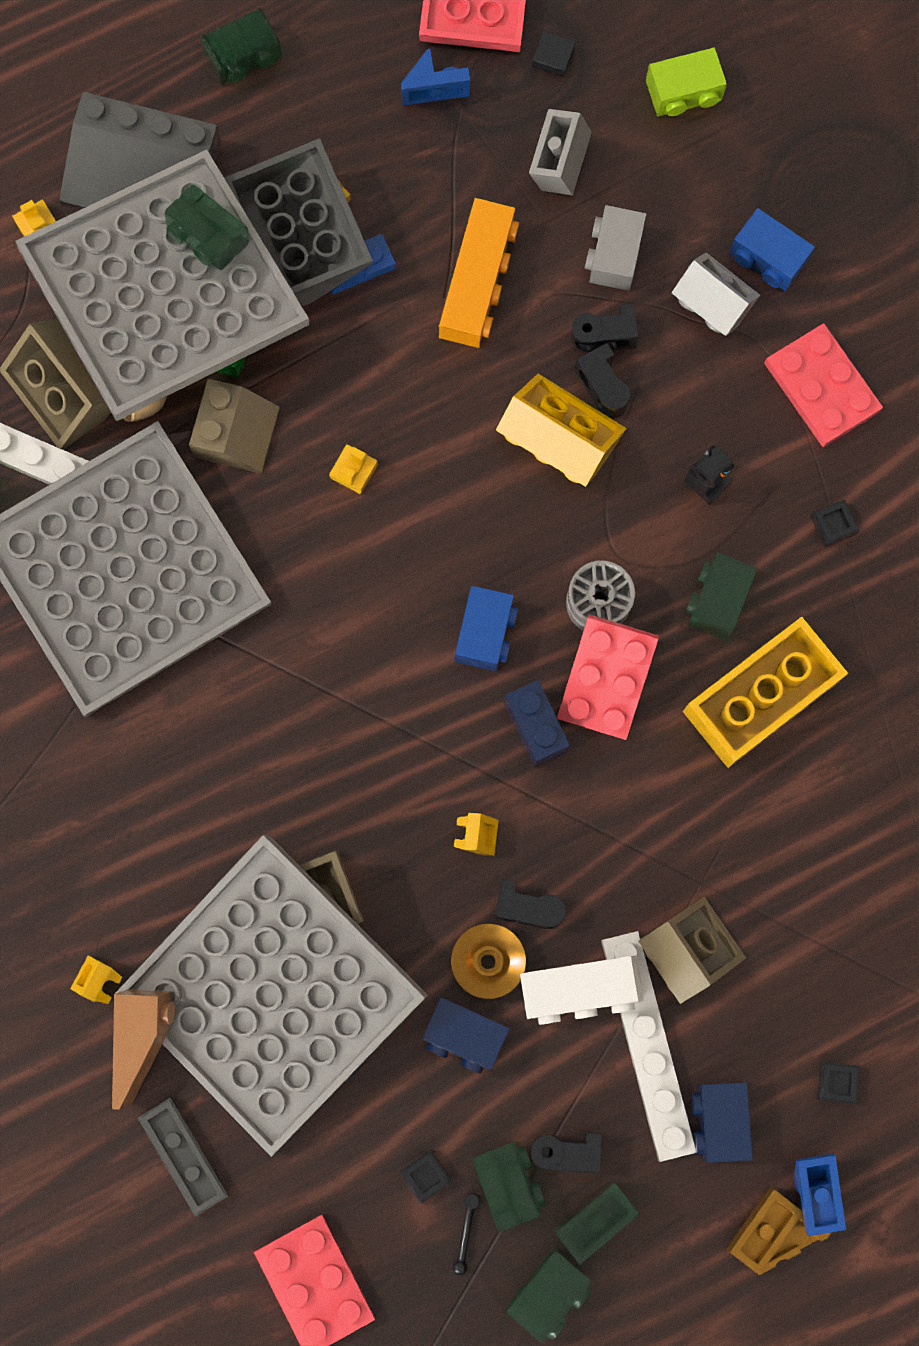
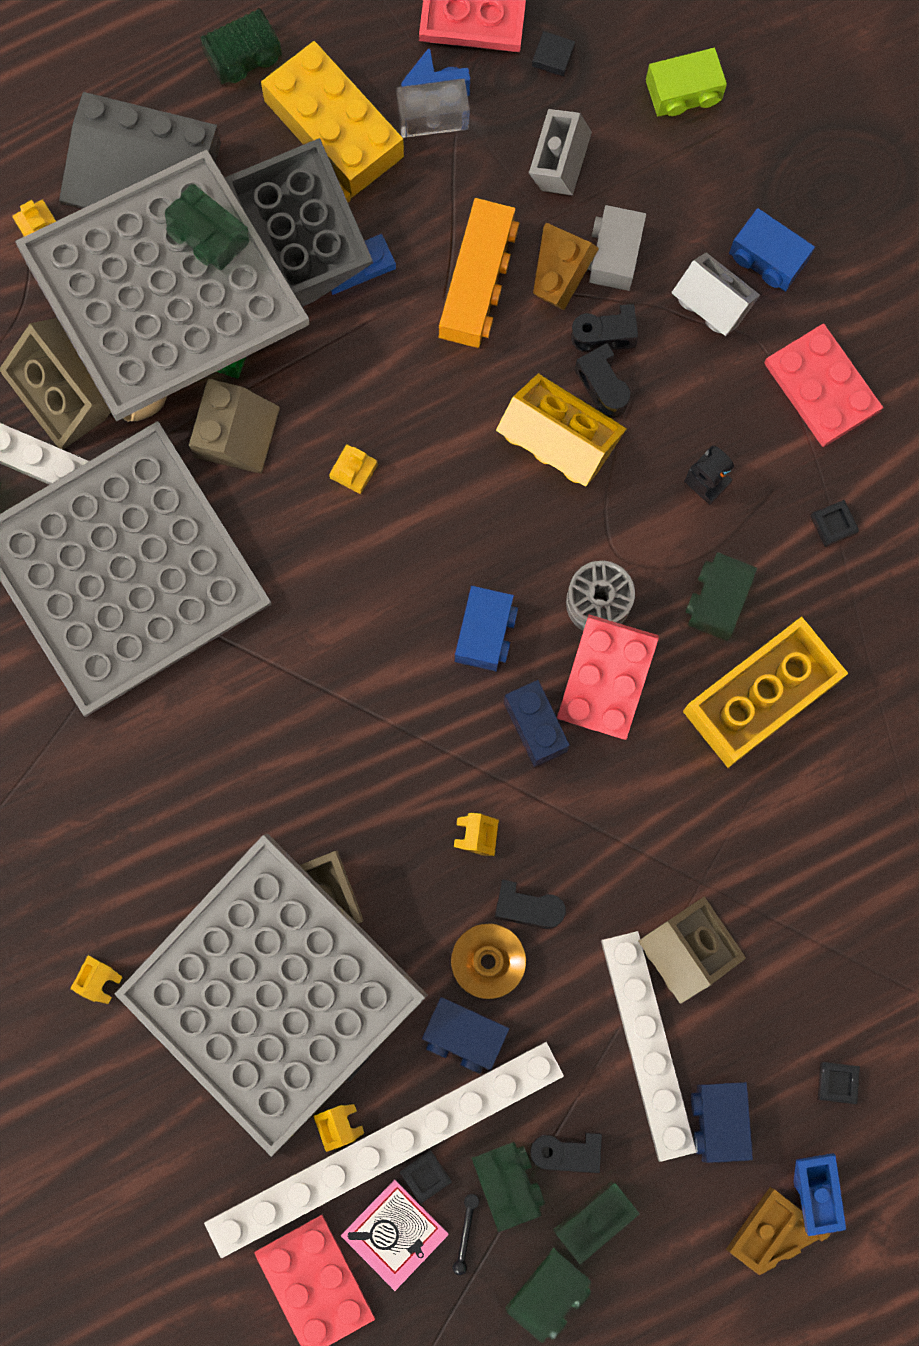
(139, 1031): medium nougat slope -> none
(183, 1156): dark grey tile -> none
(323, 103): none -> yellow brick
(335, 1127): none -> yellow tile
(383, 1149): none -> white brick
(394, 1235): none -> tile
(433, 108): none -> clear brick
(561, 265): none -> pearl gold wing
(582, 989): white brick -> none

